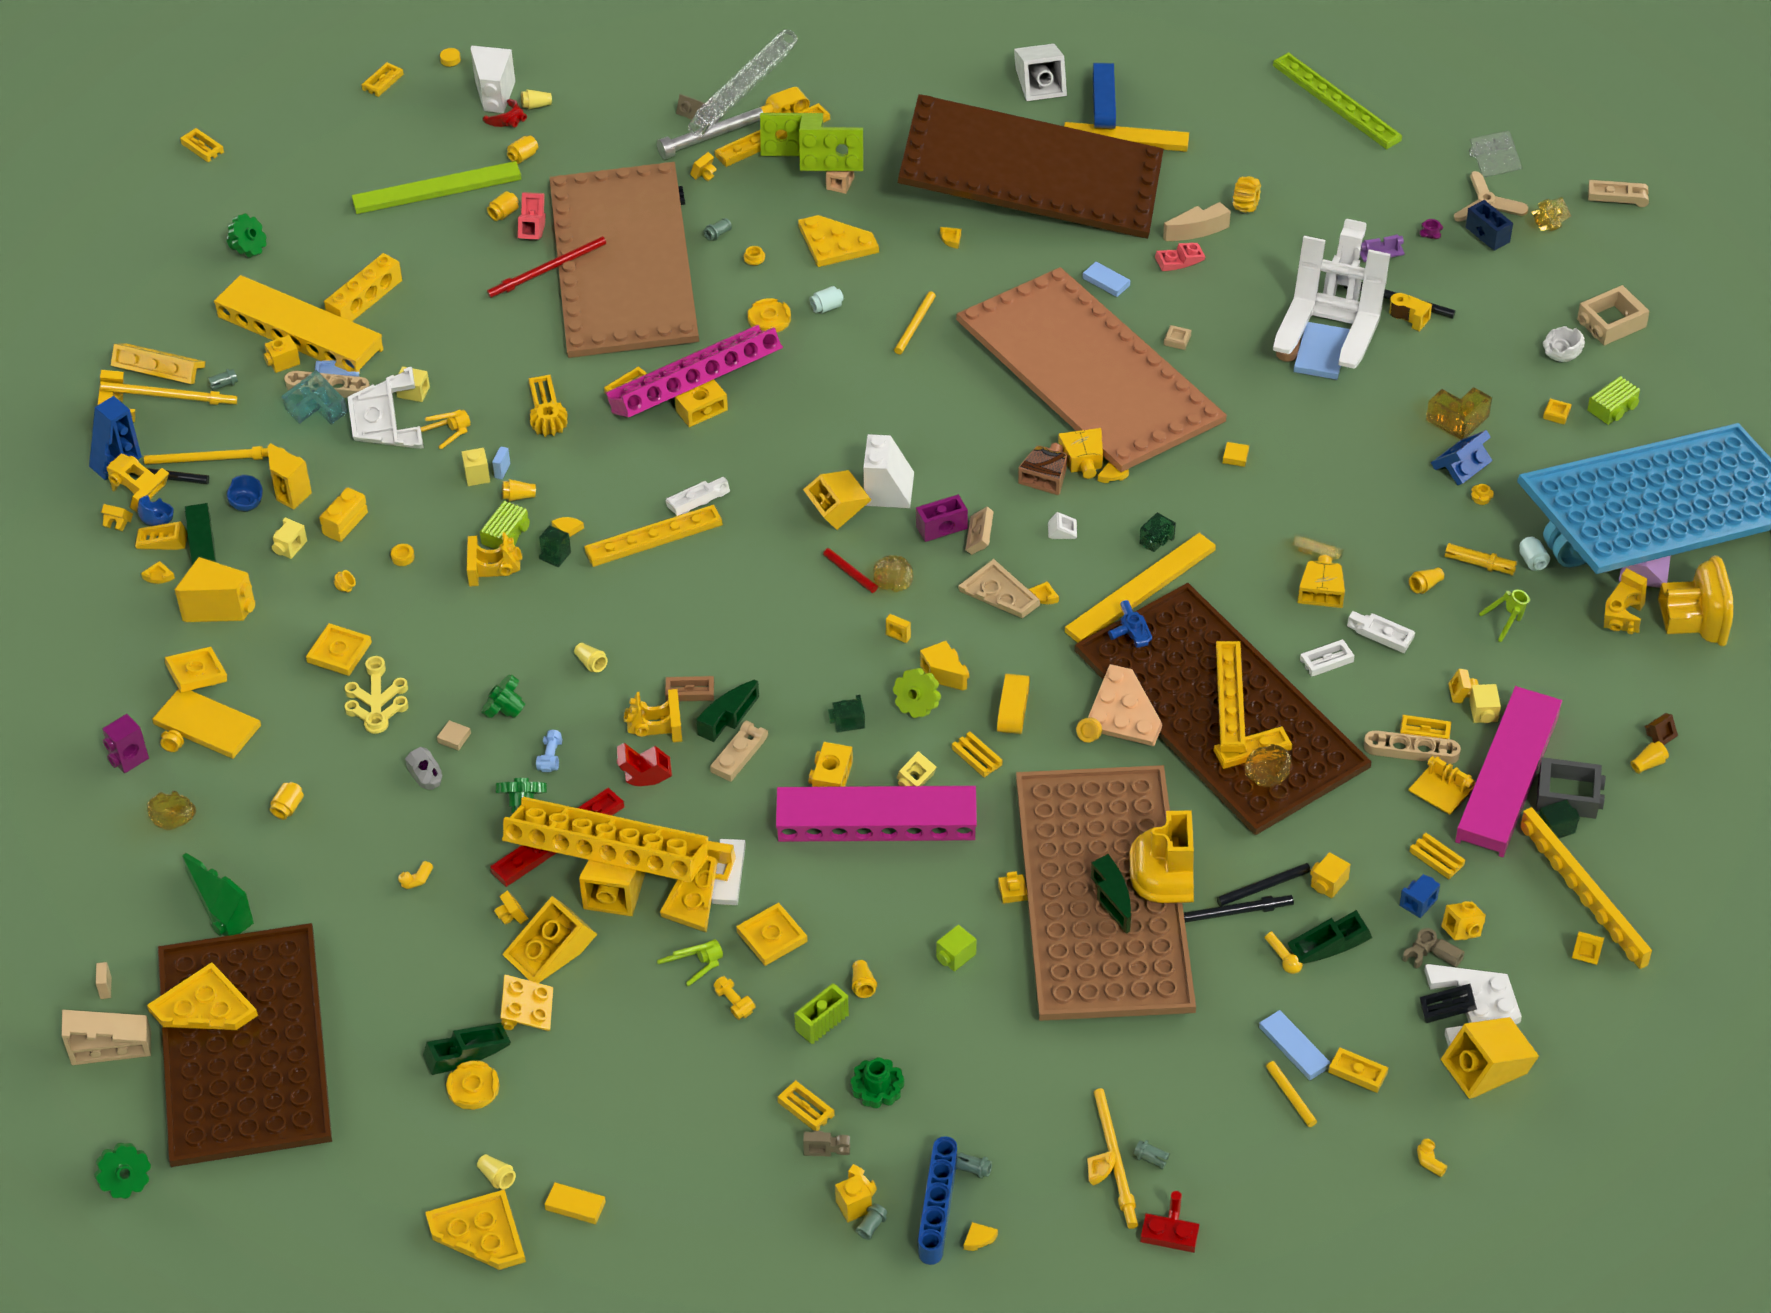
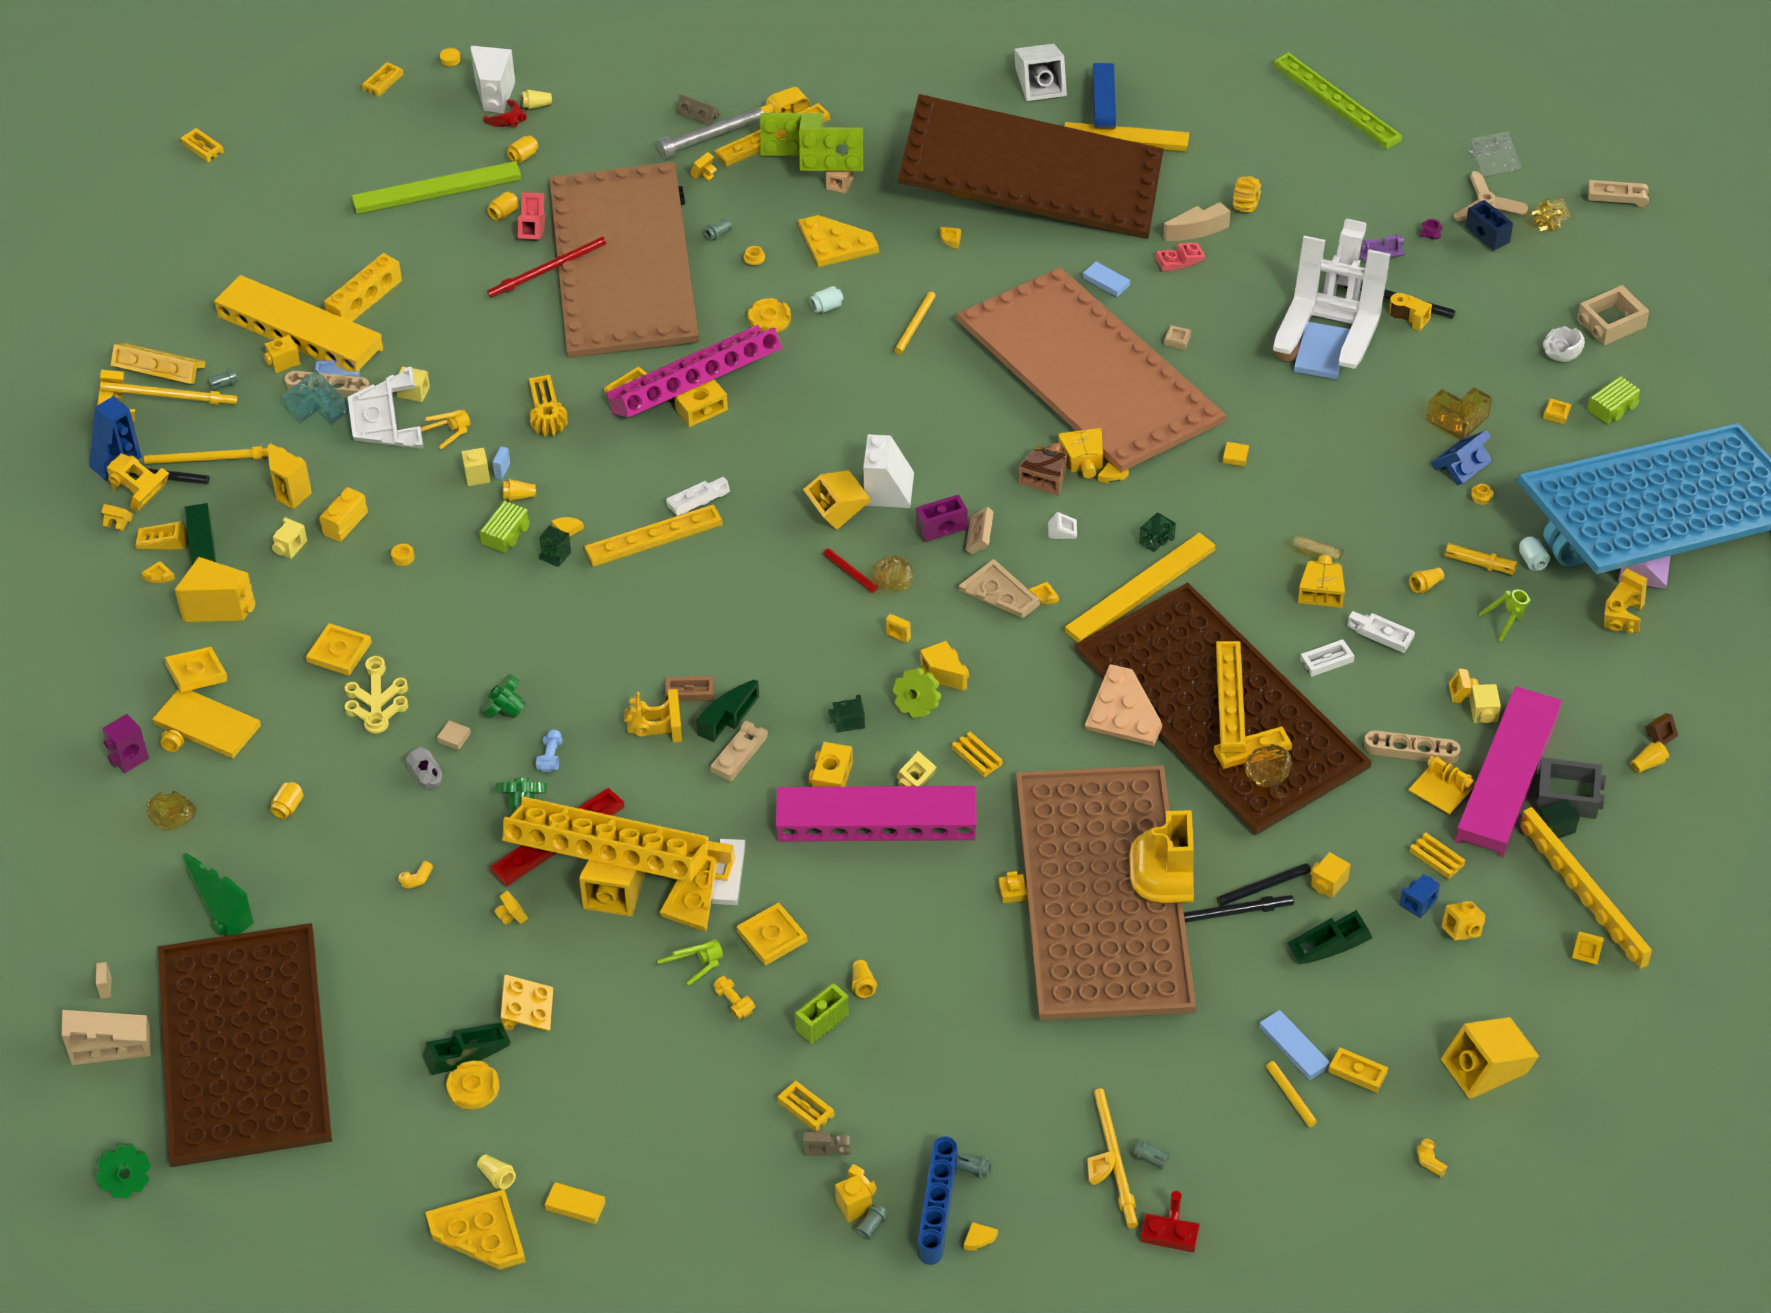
(154, 512): blue hair -> none
(203, 1002): yellow plate -> none
(244, 493): blue hair -> none
(246, 235): green plant -> none
(344, 581): yellow plate -> none
(504, 560): yellow tile -> none
(549, 941): yellow slope -> none
(592, 658): light yellow cone -> none
(644, 768): red brick -> none
(742, 83): clear beam -> none
(877, 1082): green plant -> none
(956, 948): lime brick -> none
(1013, 703): yellow beam -> none
(1089, 729): yellow tile -> none
(1112, 890): dark green slope -> none
(1133, 625): blue piece -> none
(1290, 961): yellow bar -> none
(1426, 725): yellow tile -> none
(1428, 942): dark tan bar -> none
(1448, 1006): black tile -> none
(1490, 989): white wing -> none
(1700, 605): yellow piece -> none

